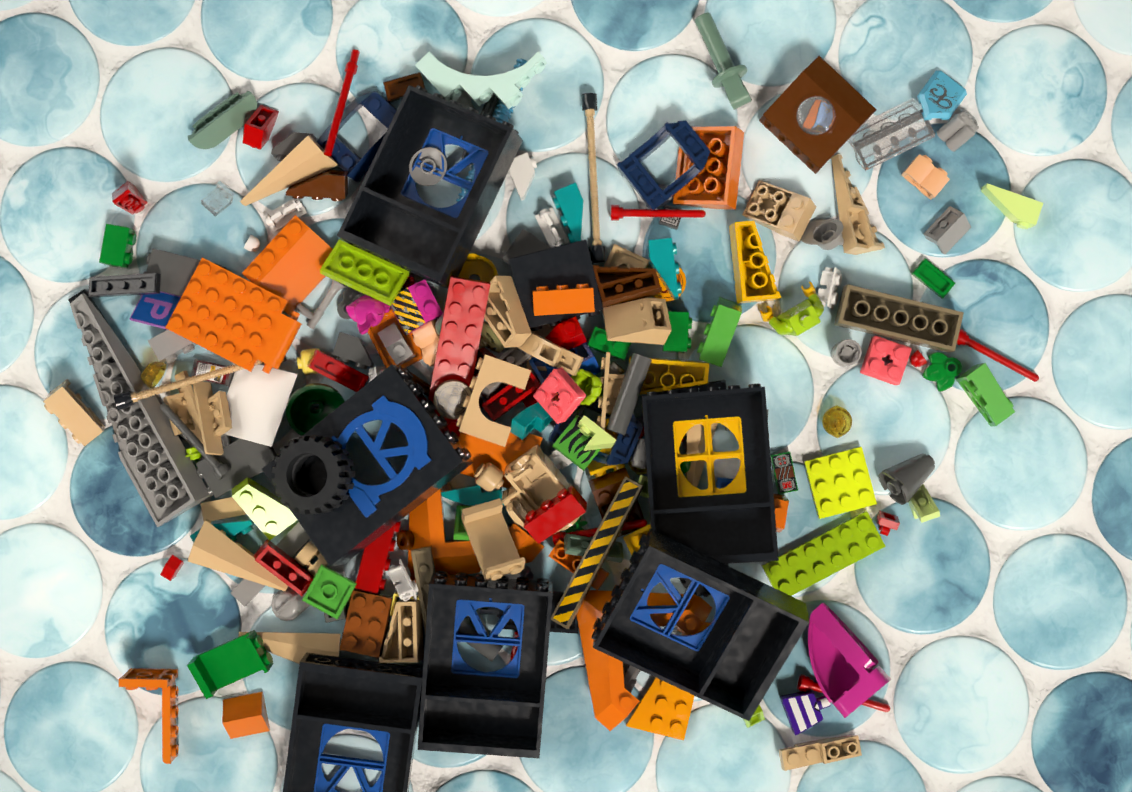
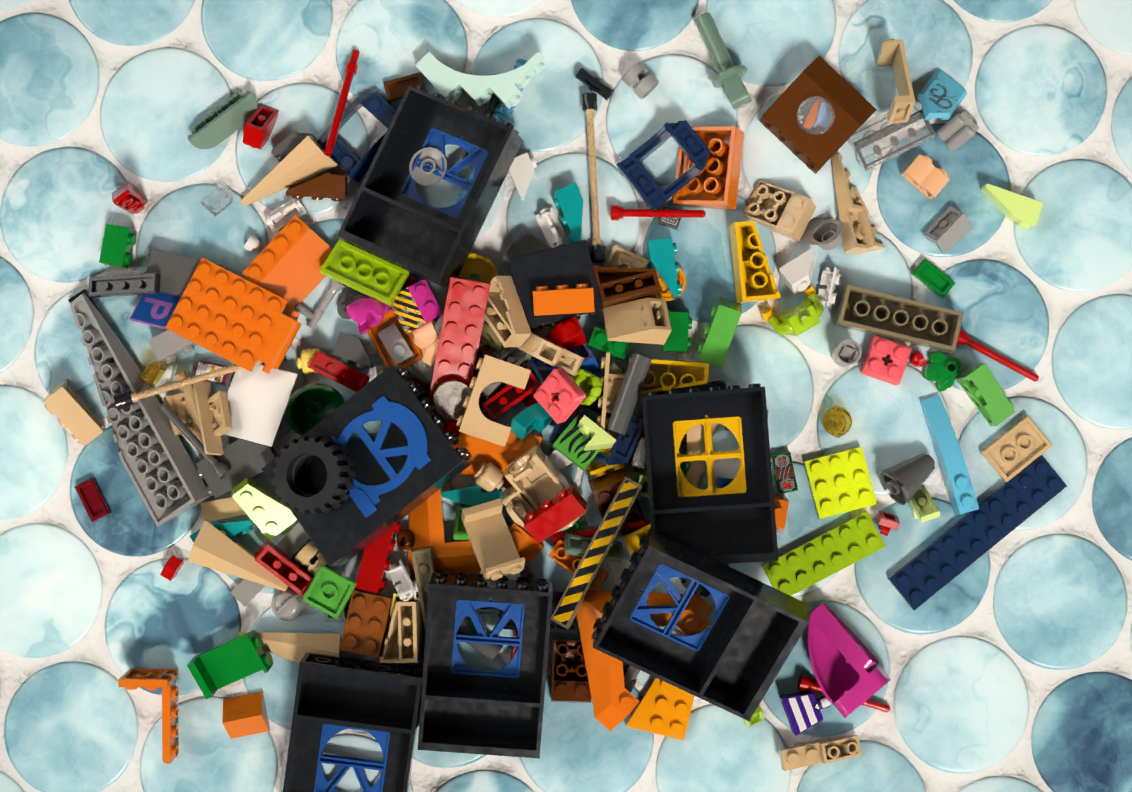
(92, 499): none -> dark red tile
(193, 453): lime plate -> none
(569, 673): none -> reddish brown slope
(594, 83): none -> black pin
(640, 80): none -> light grey wheel
(799, 271): none -> white slope
(893, 53): none -> tan panel
(949, 456): none -> medium azure slope
(977, 532): none -> dark blue plate
(1016, 448): none -> tan tile

